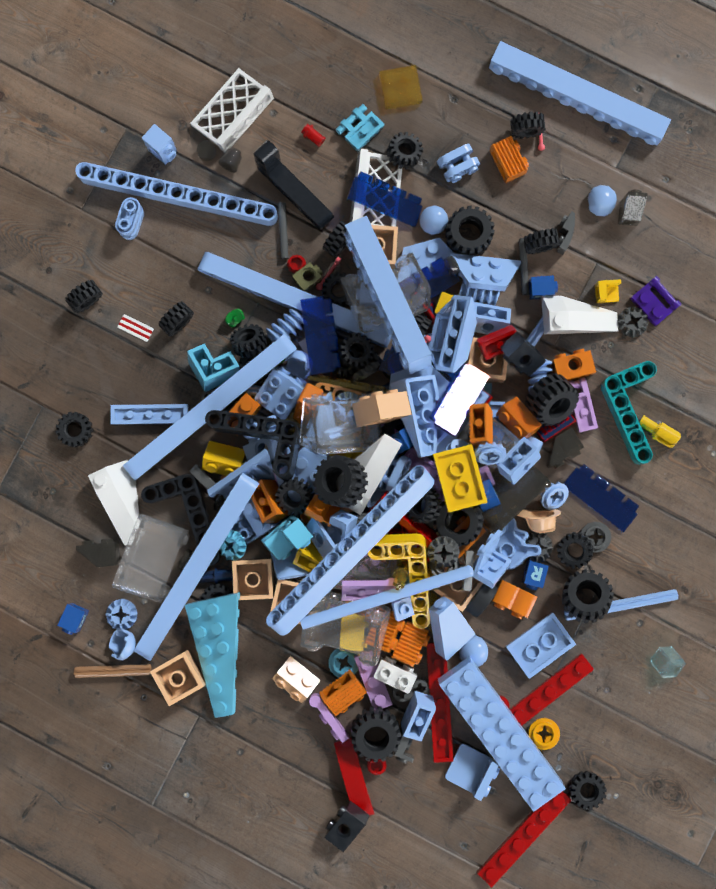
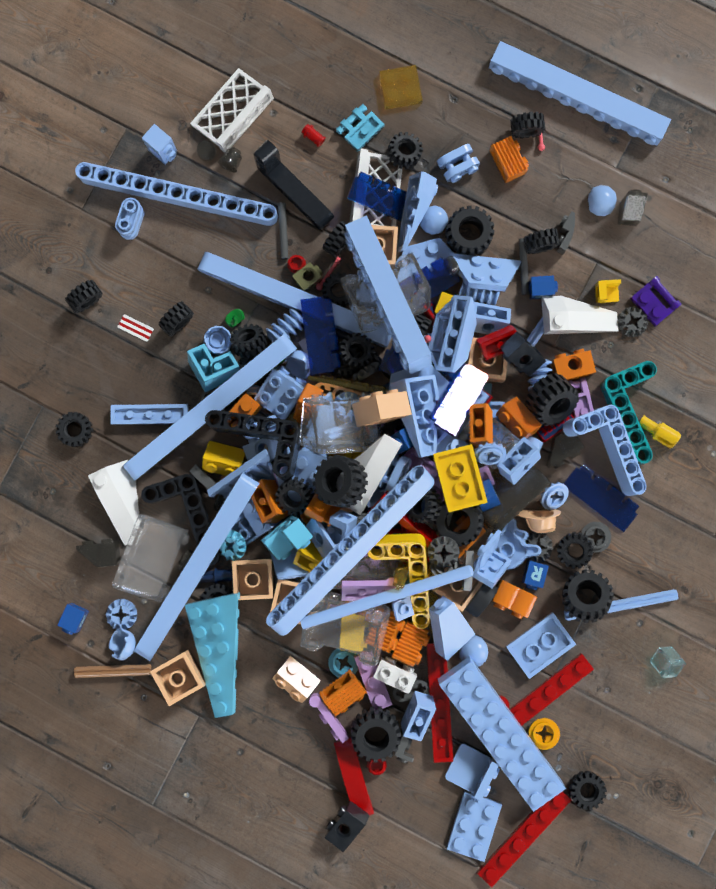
(217, 340): none -> light blue hair
(419, 195): none -> light blue wedge
(474, 826): none -> light blue plate
(612, 443): none -> light blue beam

